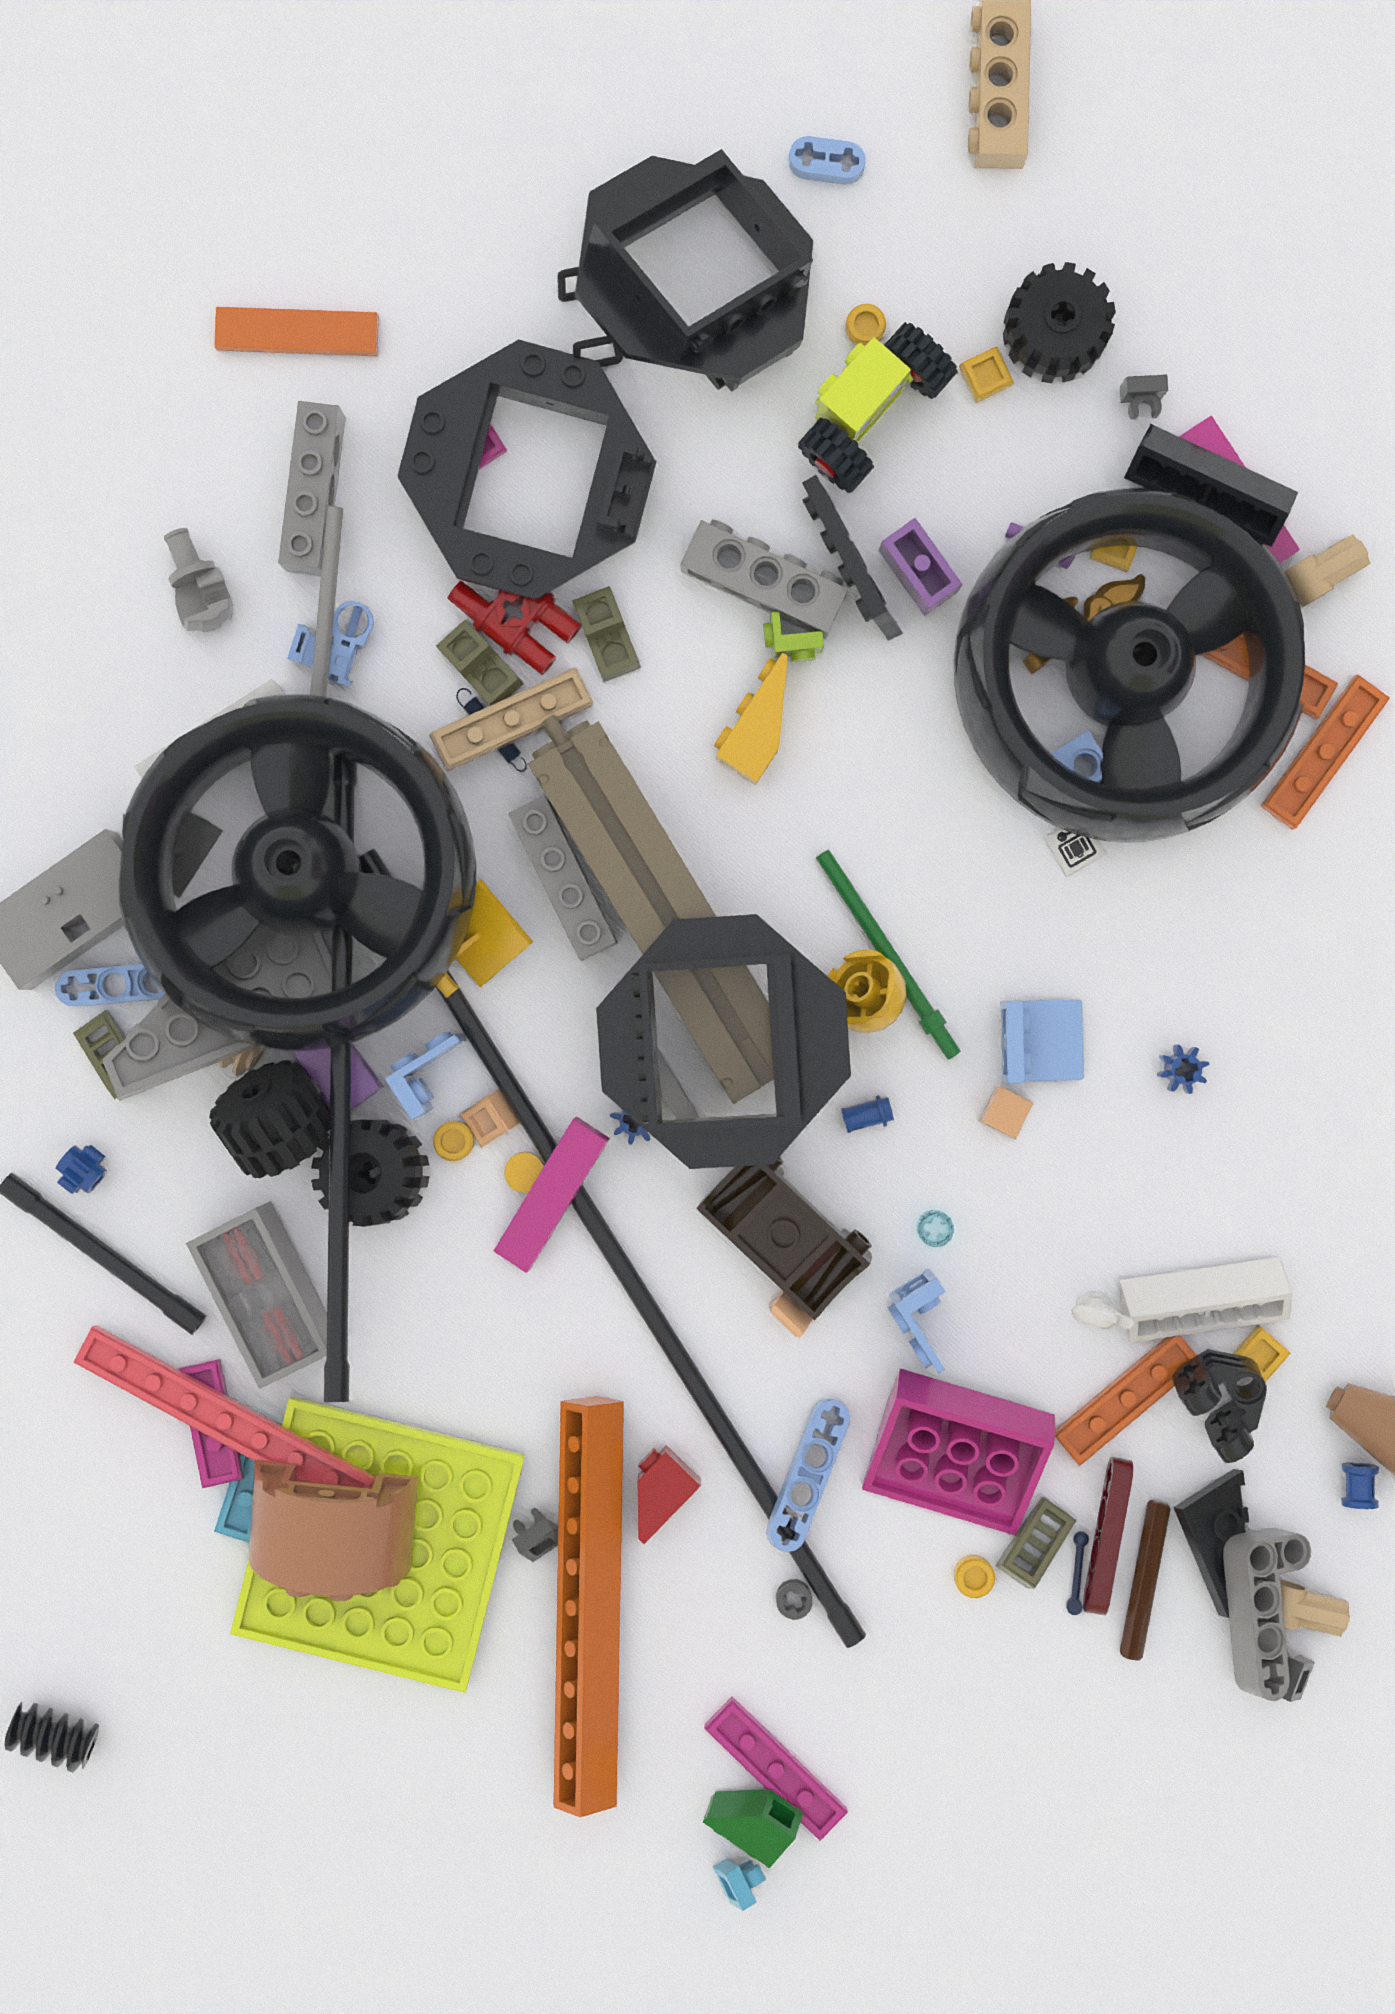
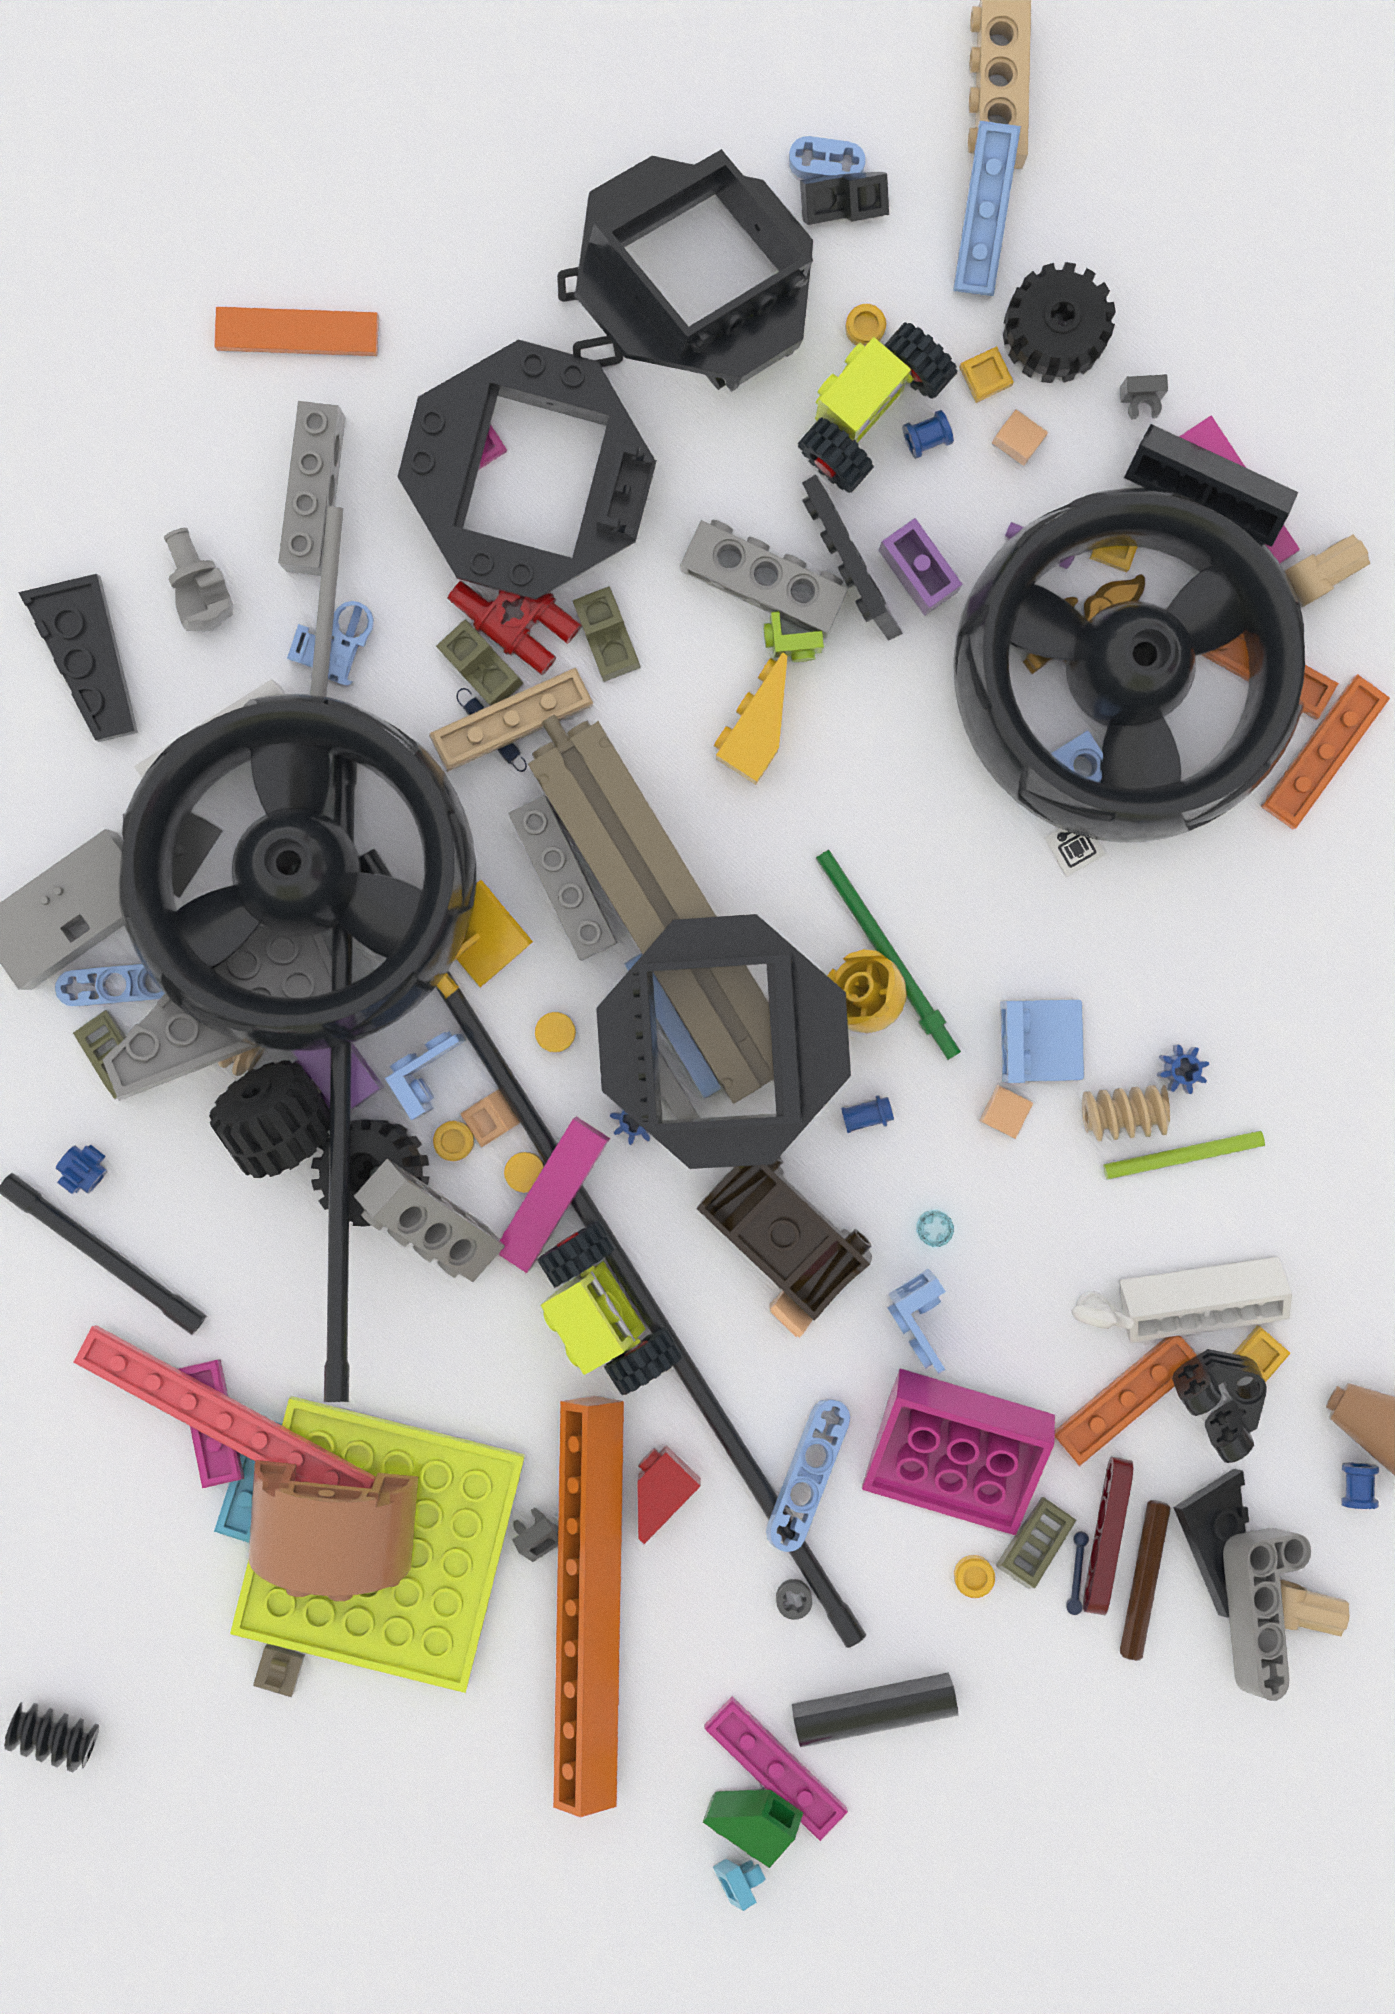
(82, 640): none -> black wing
(263, 1293): brick -> none
(279, 1670): none -> dark tan tile
(428, 1221): none -> light grey brick
(555, 1032): none -> yellow tile
(597, 1317): none -> brick
(681, 1039): none -> light blue beam
(844, 196): none -> black slope
(875, 1709): none -> black brick
(928, 434): none -> blue bush
(986, 208): none -> light blue tile
(1019, 437): none -> light nougat slope
(1126, 1112): none -> tan piece
(1184, 1155): none -> lime bar
(1299, 1673): dark grey tile -> none

